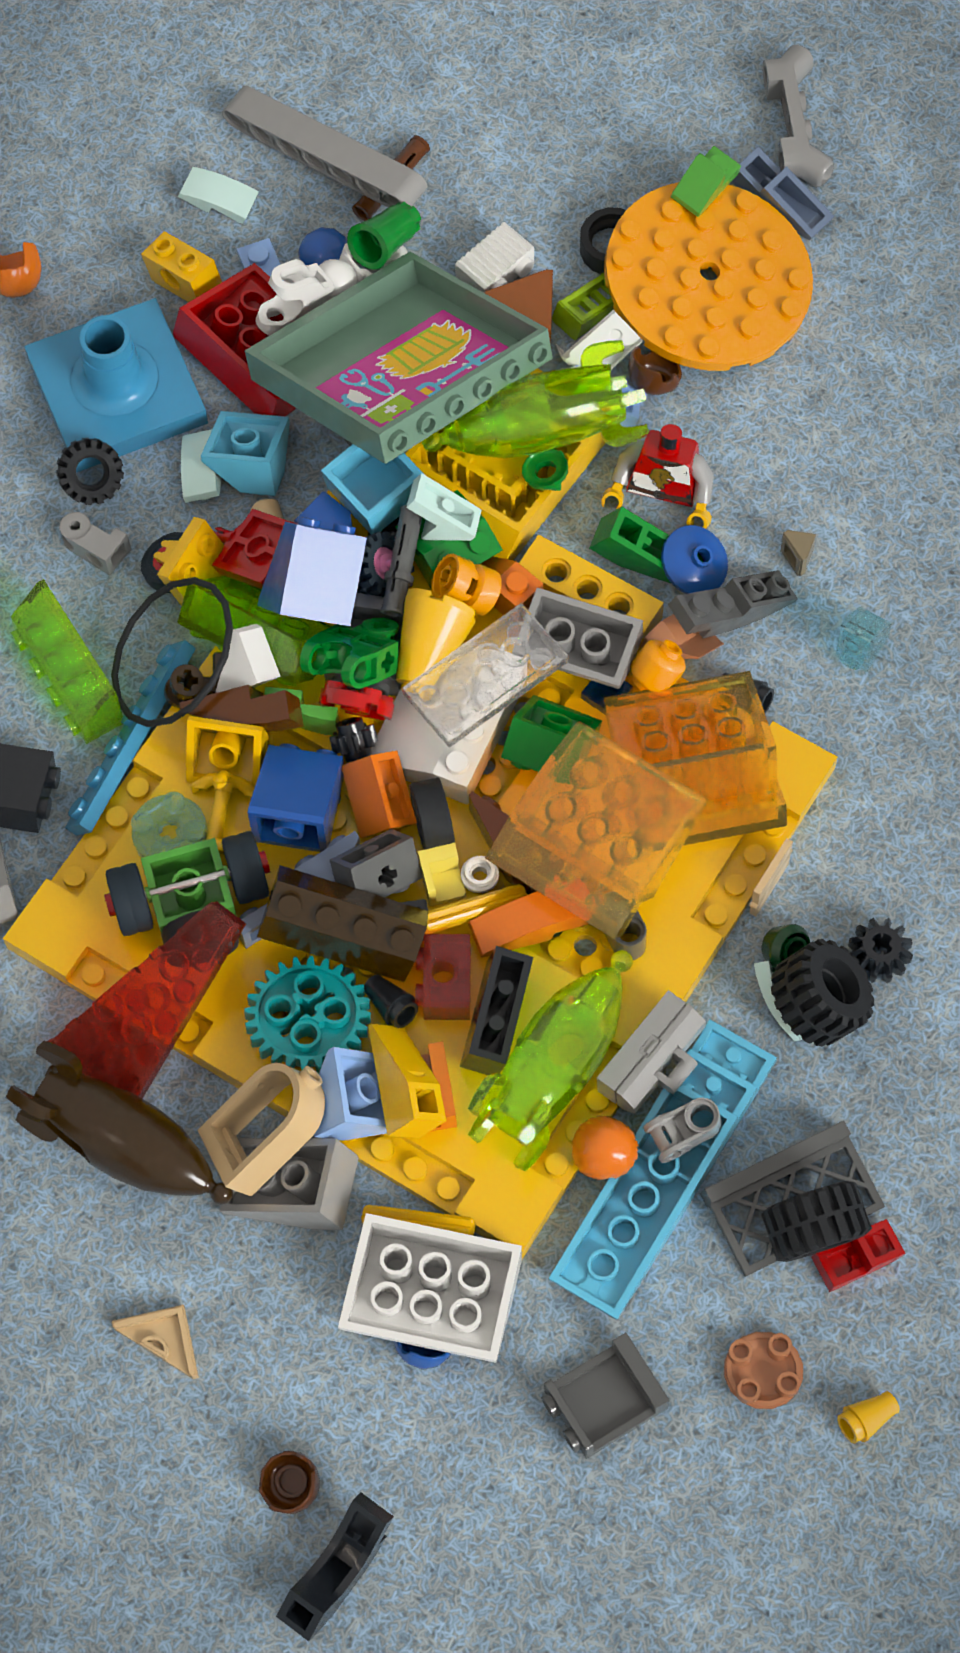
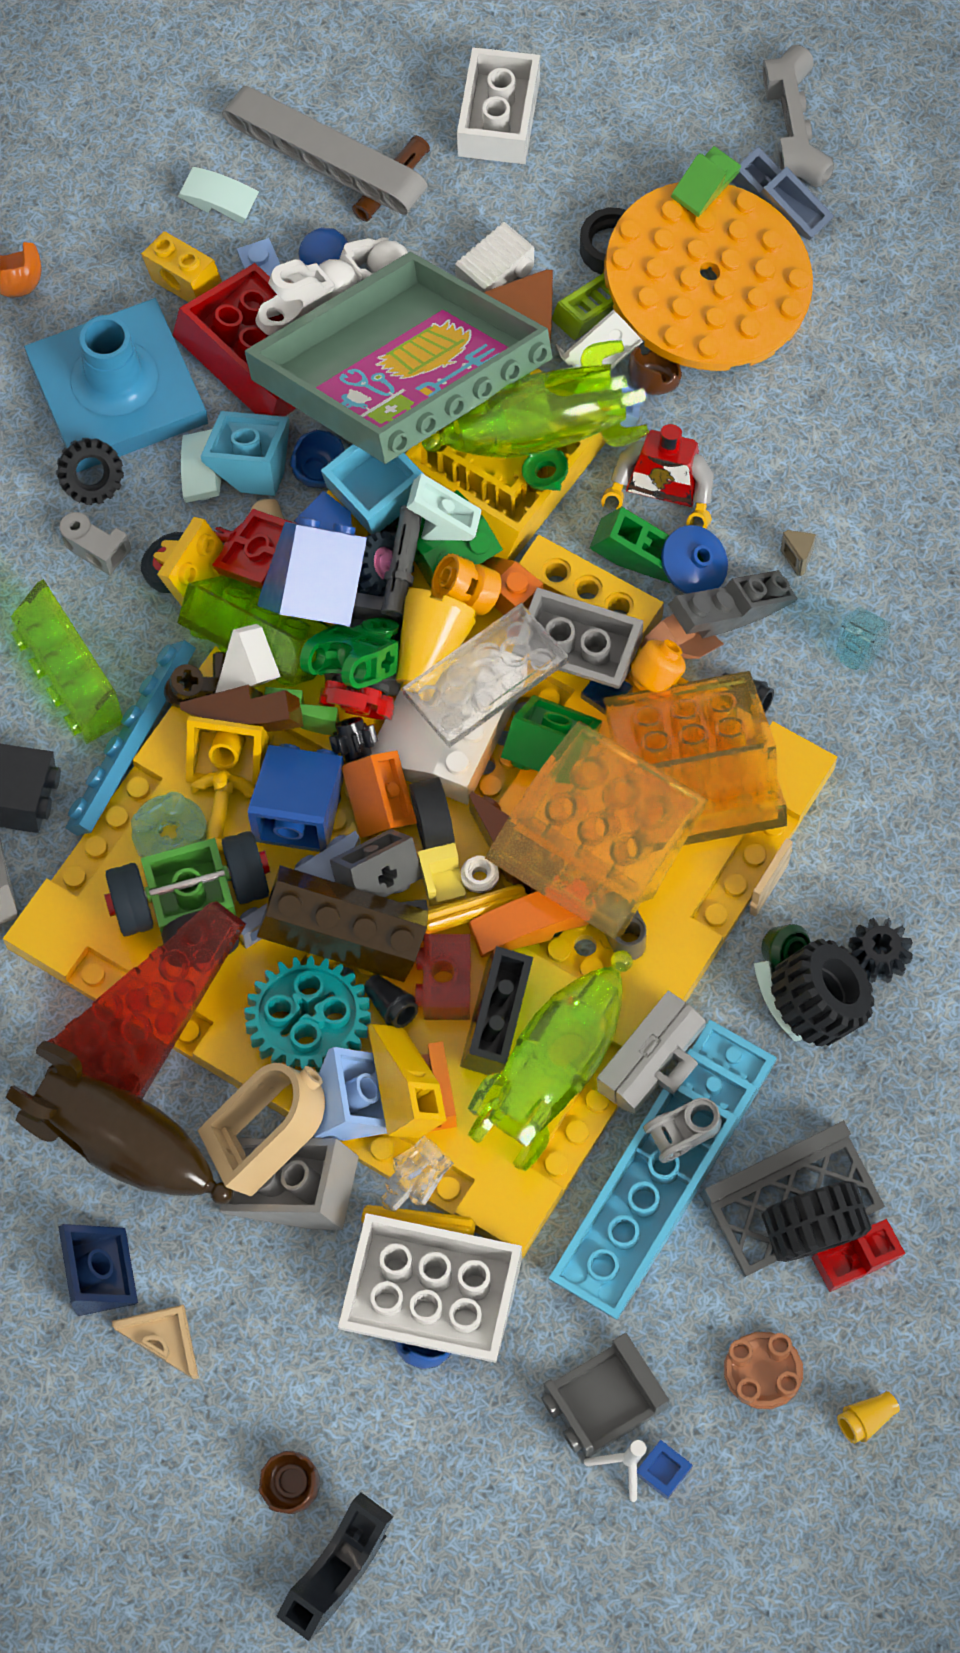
(97, 1268): none -> dark blue slope
(219, 667): black piece -> none
(312, 454): none -> blue hair
(382, 235): green plant -> none
(416, 1174): none -> clear rock
(498, 105): none -> white brick
(604, 1148): orange hair -> none
(629, 1458): none -> white plant
(664, 1469): none -> blue plate

